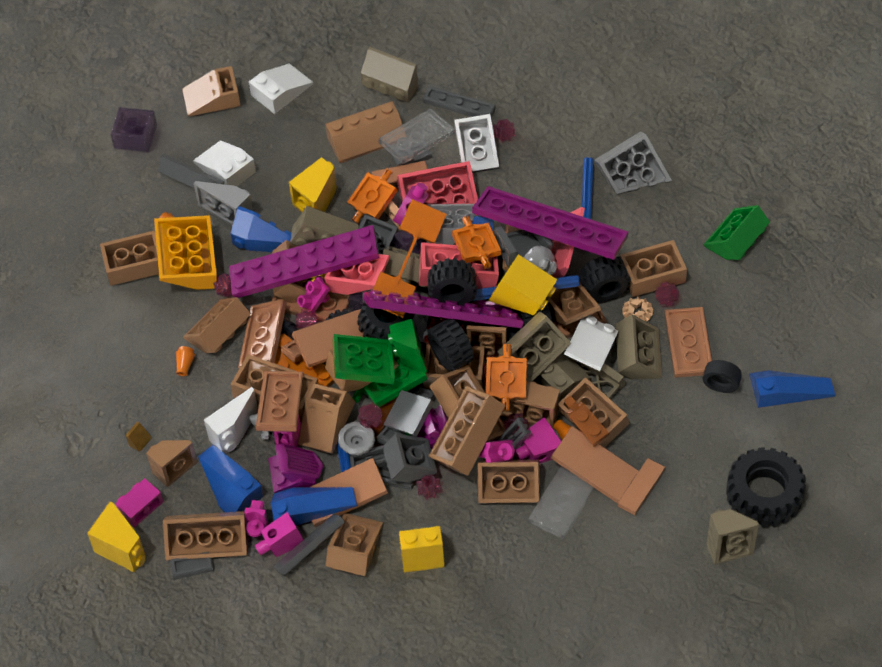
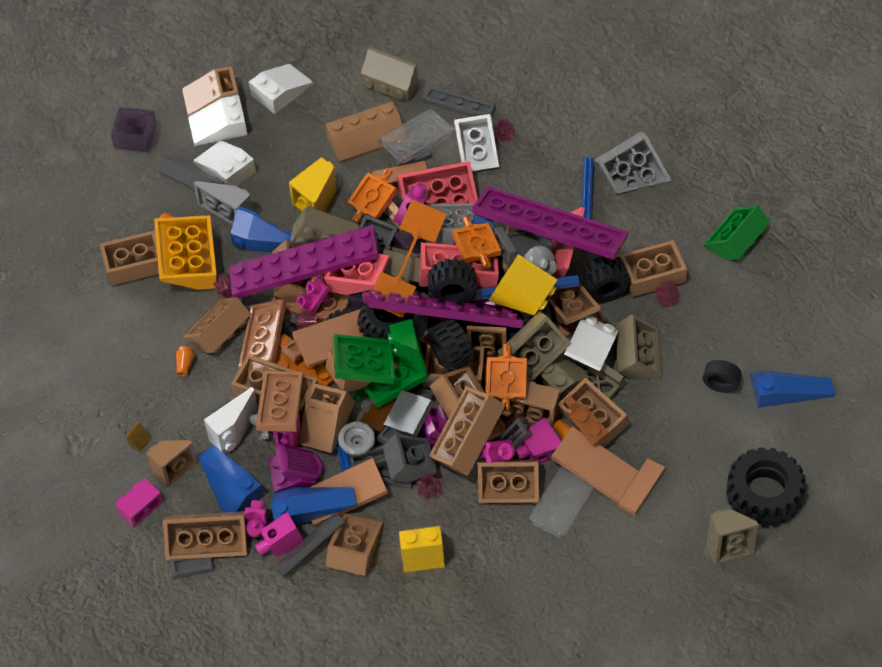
(116, 539): yellow slope -> none
(218, 121): none -> white slope
(370, 415): clear pink gear -> none
(646, 308): light nougat gear -> none
(688, 341): nougat tile -> none

